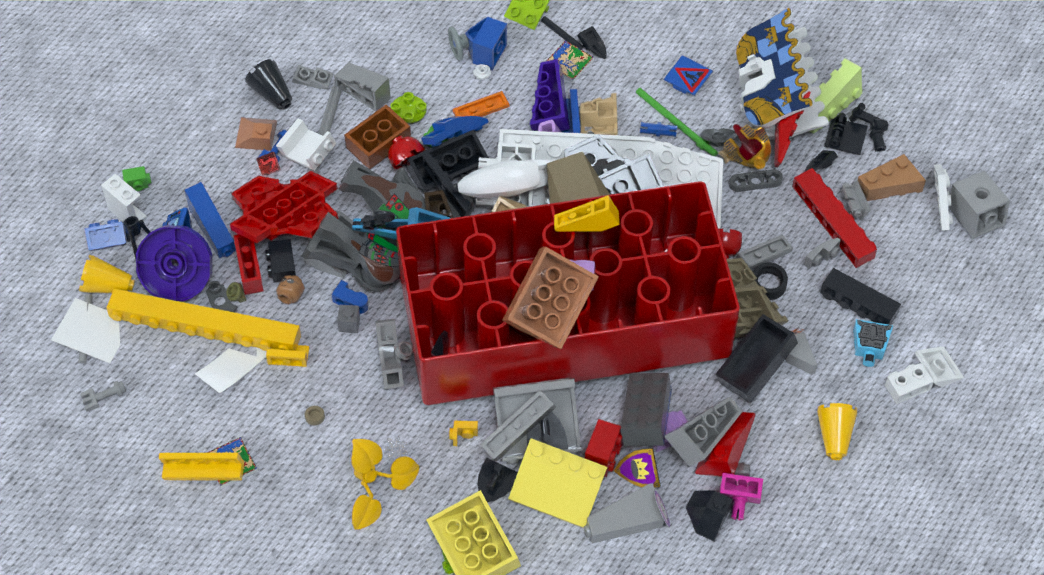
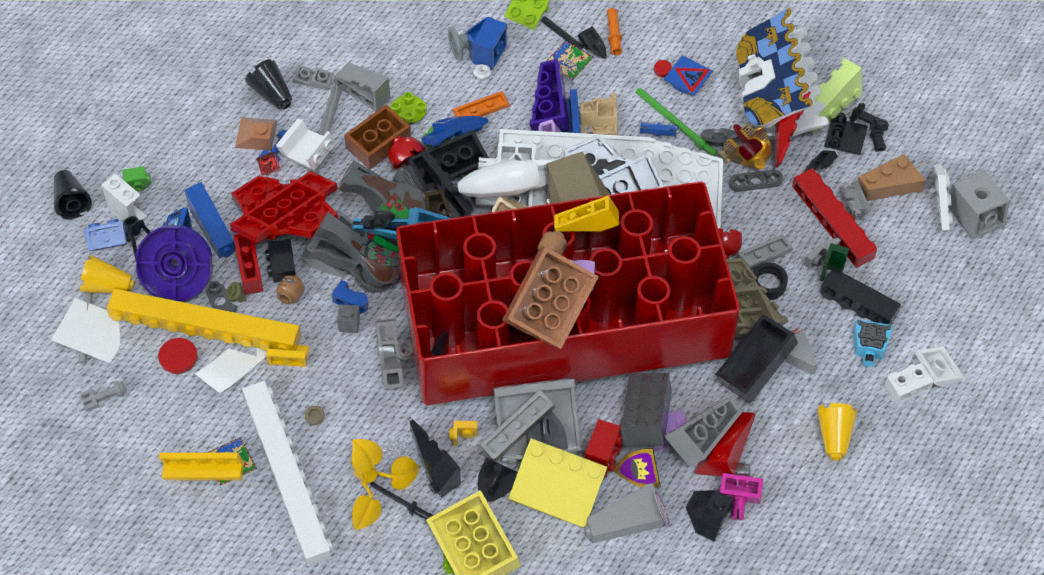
(70, 196): none -> black cone
(177, 355): none -> red tile
(286, 473): none -> white brick
(412, 508): none -> black sword
(439, 466): none -> black wedge
(553, 241): none -> medium nougat head
(614, 33): none -> orange pin
(662, 68): none -> red tile
(835, 258): none -> dark green panel

